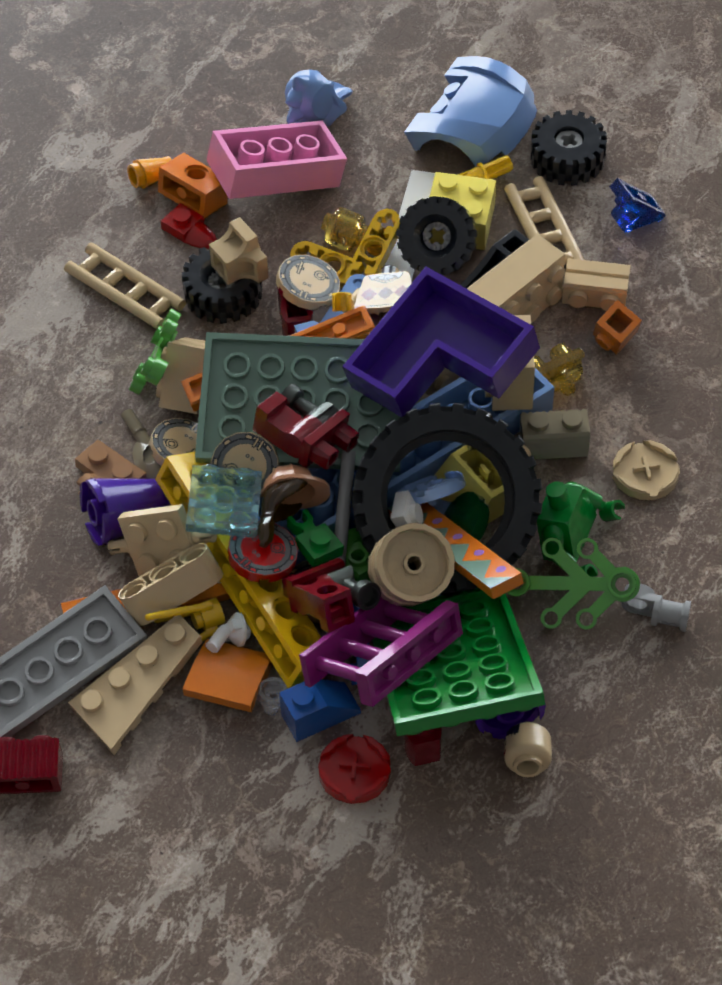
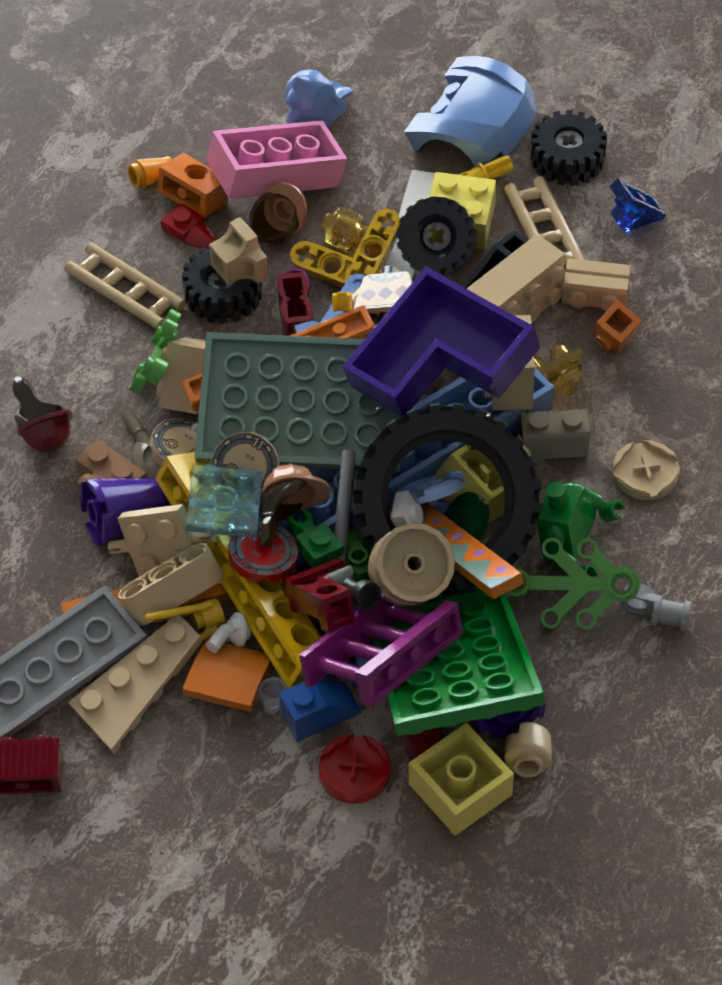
(40, 423): none -> piece
(278, 213): none -> nougat piece
(306, 437): dark red hips -> none
(307, 281): tile -> none
(461, 779): none -> light yellow brick

